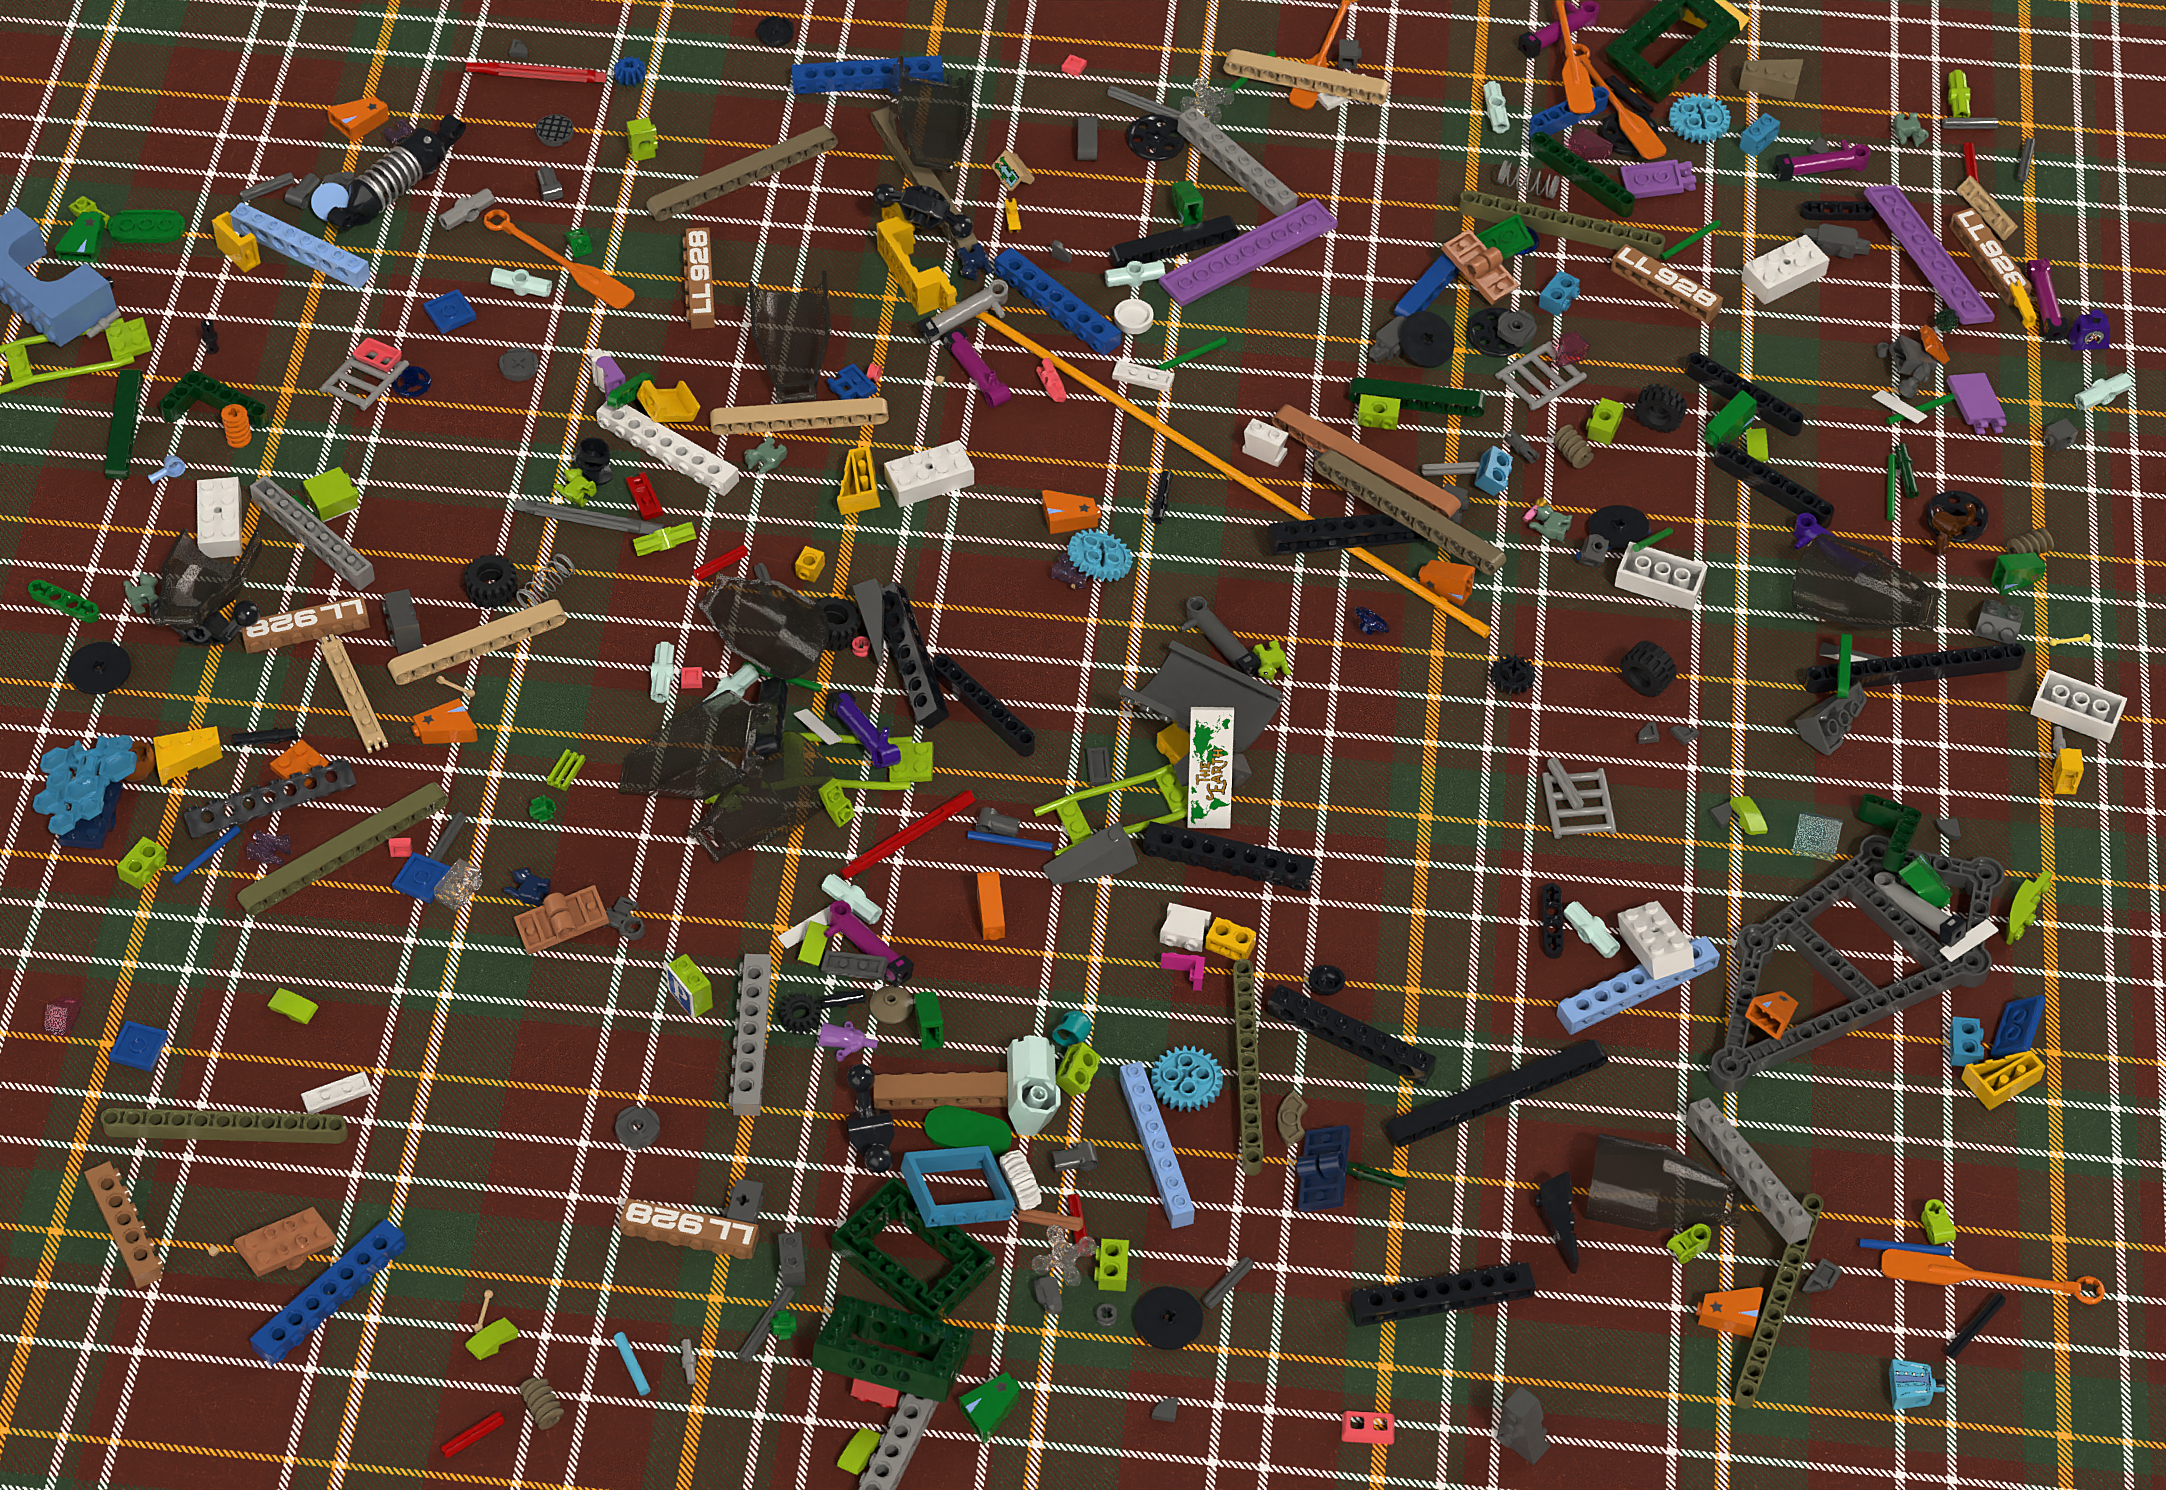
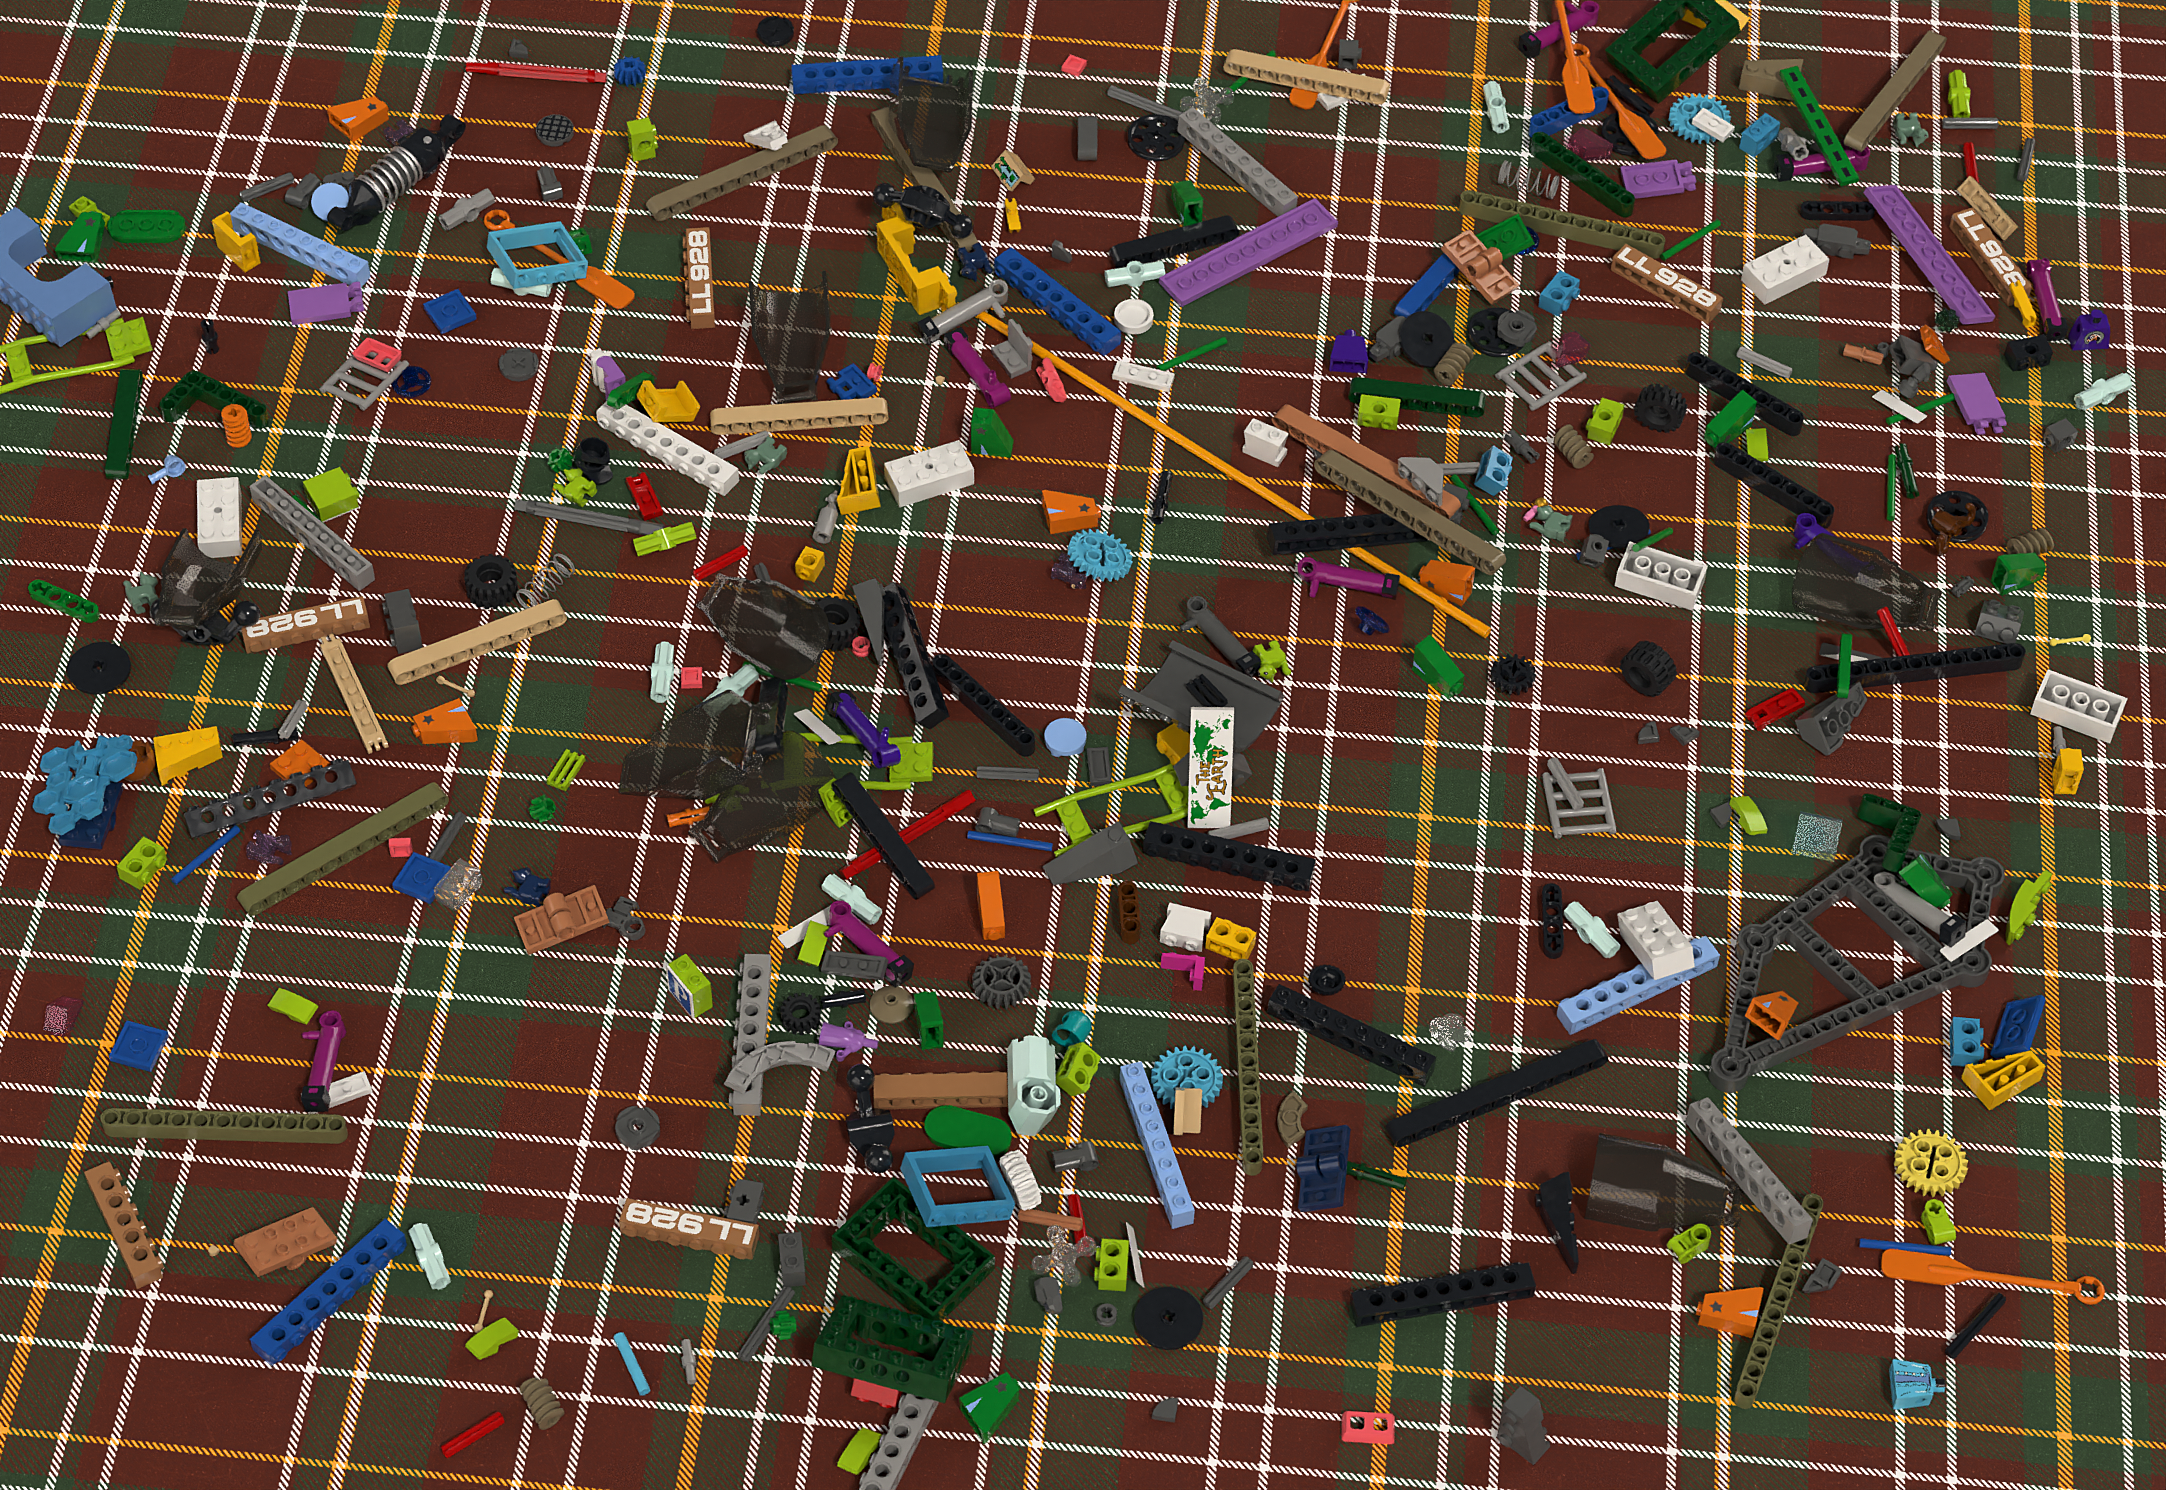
(292, 719): none -> light grey axle
(316, 1094): none -> magenta piece
(325, 302): none -> medium lavender tile
(429, 1256): none -> light aqua piece
(533, 236): none -> medium azure window
(560, 460): none -> green gear
(674, 819): none -> orange pin
(741, 445): none -> light grey axle
(767, 136): none -> white wing
(777, 1055): none -> light grey tile
(826, 520): none -> light grey wheel
(883, 835): none -> black beam
(989, 434): none -> green slope
(1001, 974): none -> dark grey gear
(1008, 773): none -> dark grey axle
(1014, 353): none -> light grey bracket
(1065, 737): none -> light blue tile
(1131, 920): none -> reddish brown beam
(1135, 1256): none -> white sticker
(1187, 1110): none -> tan panel
(1198, 683): none -> black tile
(1241, 829): none -> light grey axle
(1347, 577): none -> magenta piece
(1349, 353): none -> dark purple torso
(1424, 476): none -> light grey slope
(1437, 668): none -> green slope
(1450, 1031): none -> clear plate
(1453, 363): none -> dark tan piece
(1476, 506): none -> green bar
(1713, 125): none -> white plate
(1764, 362): none -> light grey axle
(1775, 708): none -> red plate
(1793, 144): none -> light grey piece
(1819, 126): none -> green tile
(1863, 354): none -> nougat axle
(1892, 632): none -> red axle
(1895, 91): none -> dark tan beam
(1909, 1157): none -> light yellow gear
(1962, 586): none -> dark grey piece
(2028, 353): none -> black brick

